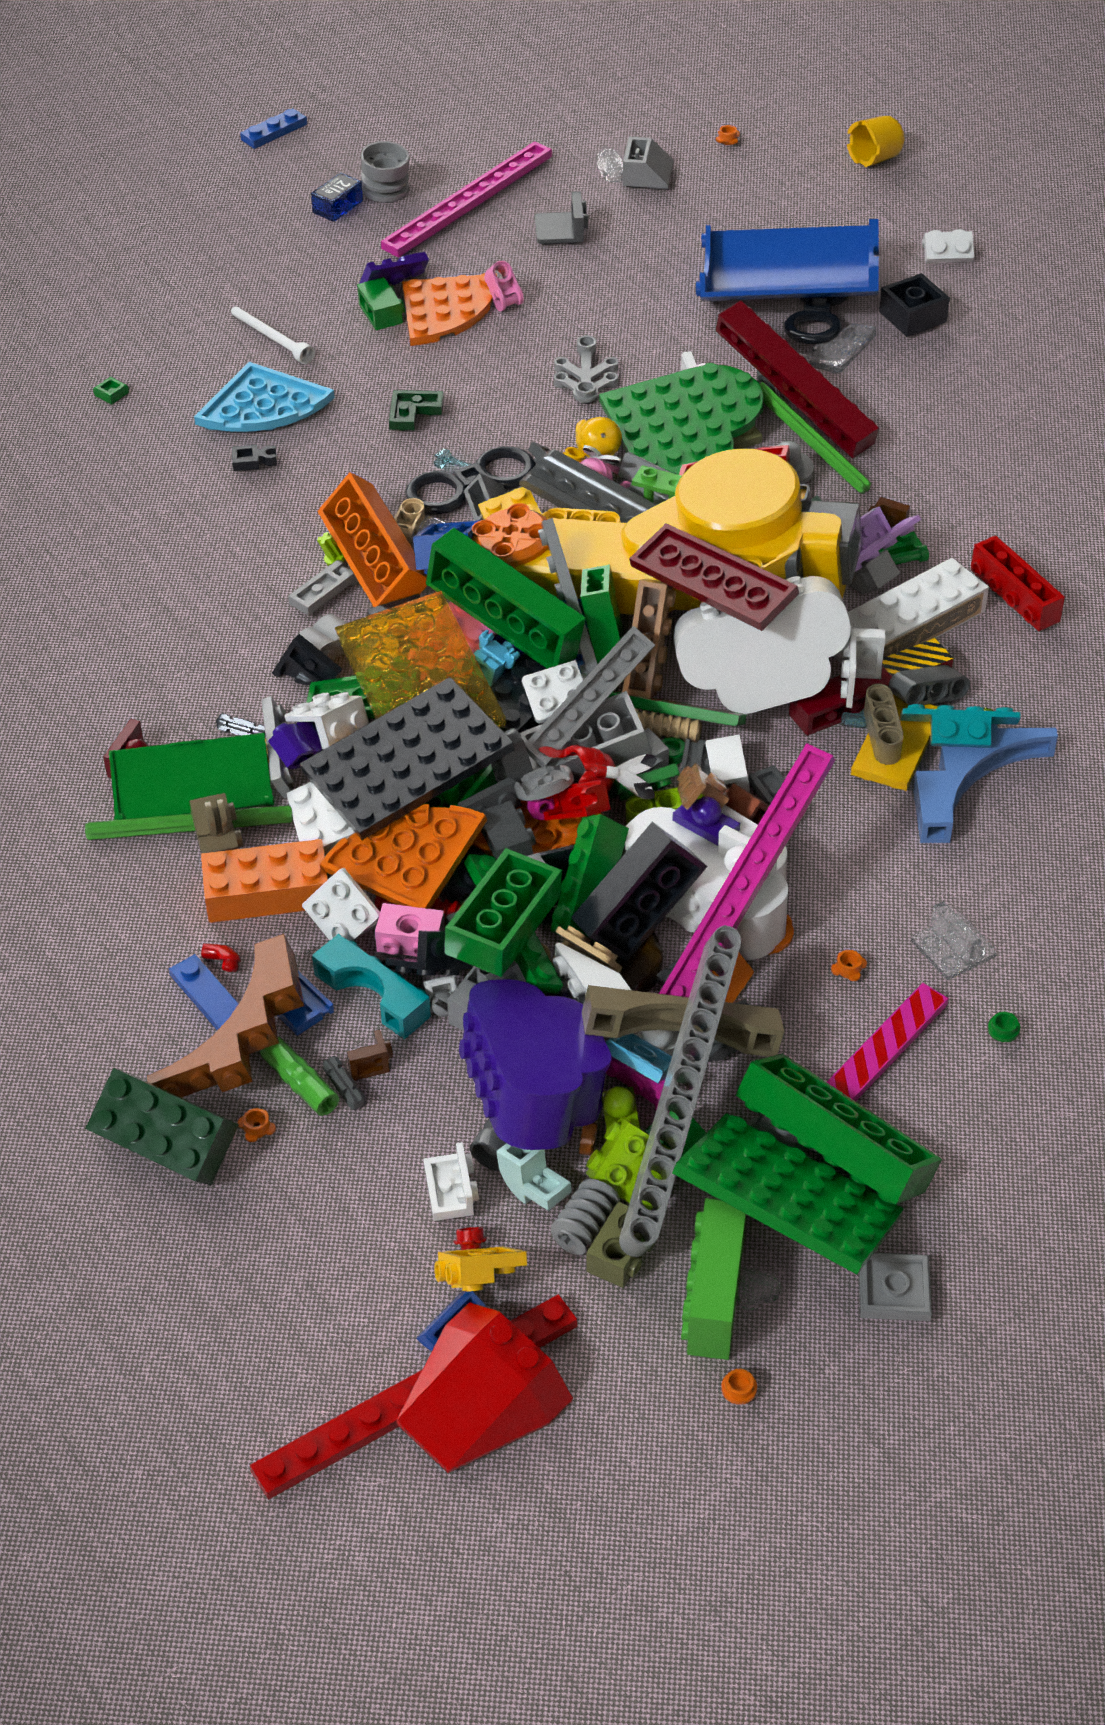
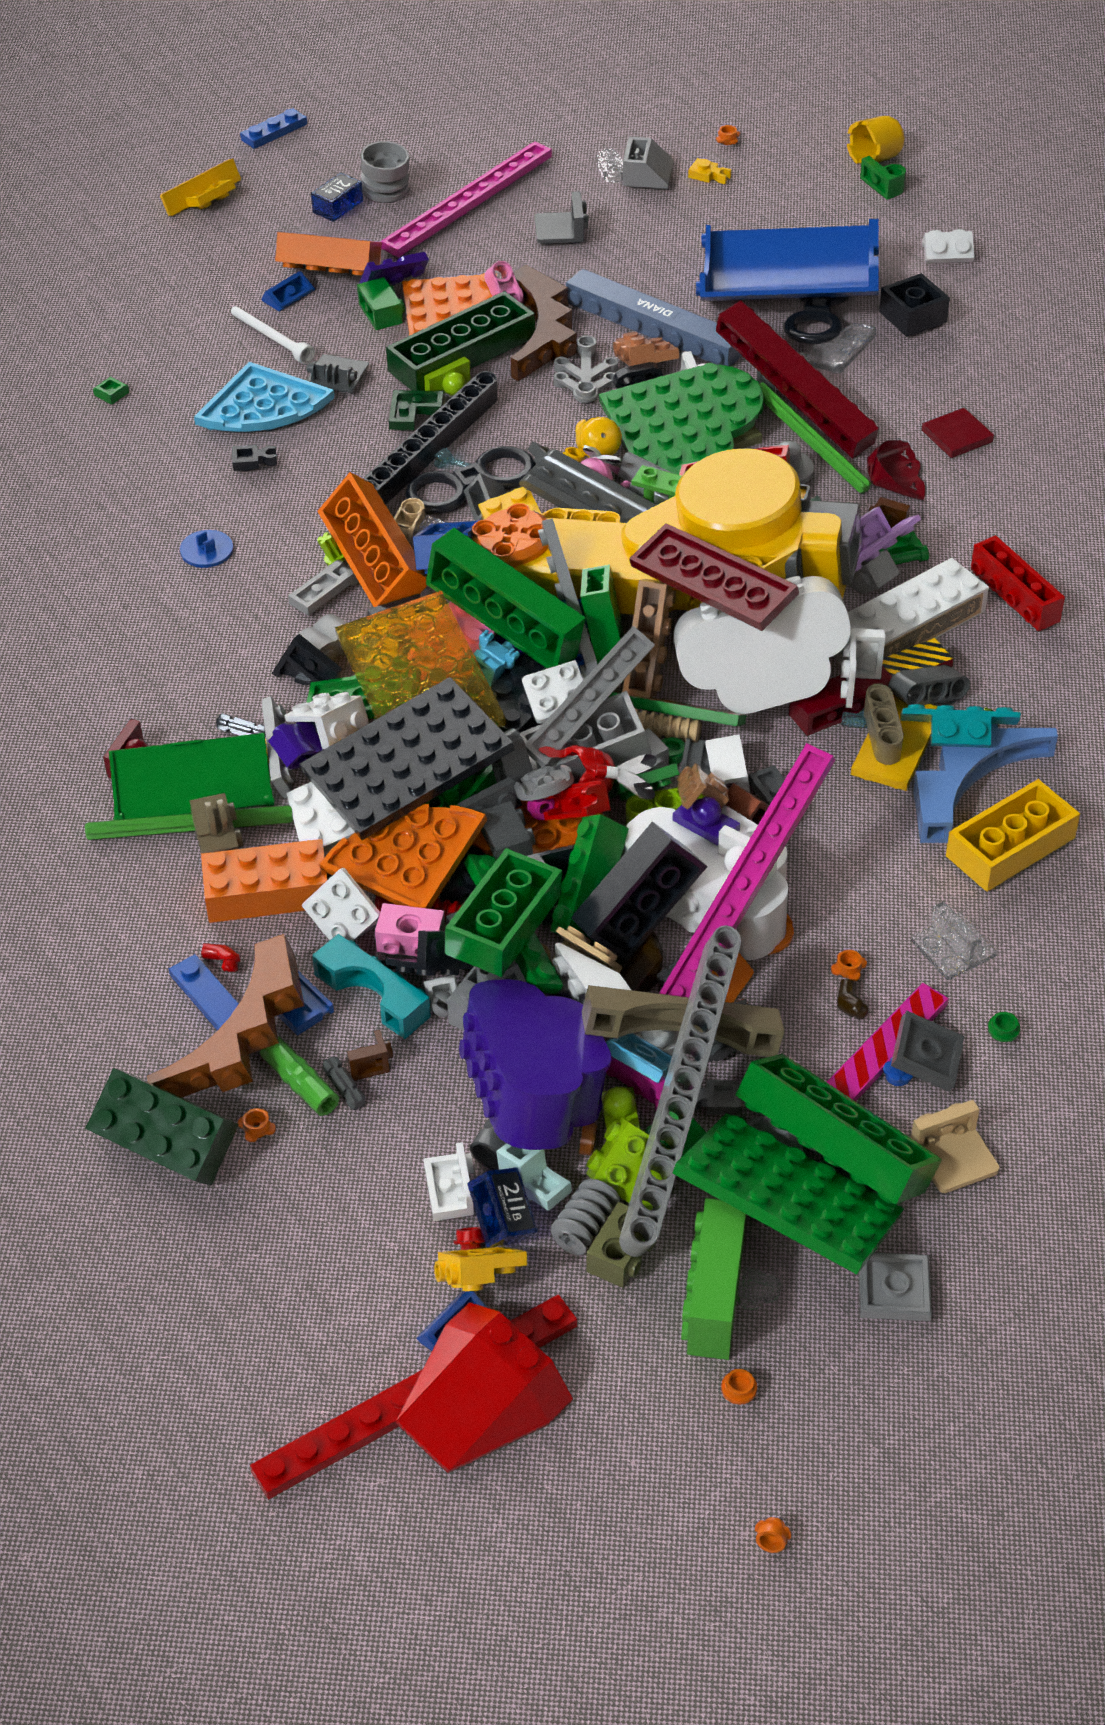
(202, 188): none -> yellow bracket
(206, 548): none -> piece
(288, 291): none -> blue slope
(324, 252): none -> orange brick
(336, 372): none -> dark grey hinge
(433, 435): none -> black beam
(449, 378): none -> lime tile
(473, 333): none -> dark green brick
(502, 1207): none -> clear blue brick
(553, 318): none -> arch
(636, 349): none -> nougat plate
(636, 374): none -> black plate
(650, 316): none -> sand blue brick
(706, 171): none -> yellow plate
(719, 1097): none -> flat silver plate
(772, 1534): none -> orange plate
(850, 1003): none -> dark brown arm
(886, 180): none -> green plate
(889, 469): none -> dark red piece
(895, 1076): none -> blue plate
(927, 1051): none -> dark grey plate
(955, 1140): none -> tan bracket
(957, 432): none -> dark red tile
(1012, 835): none -> yellow brick

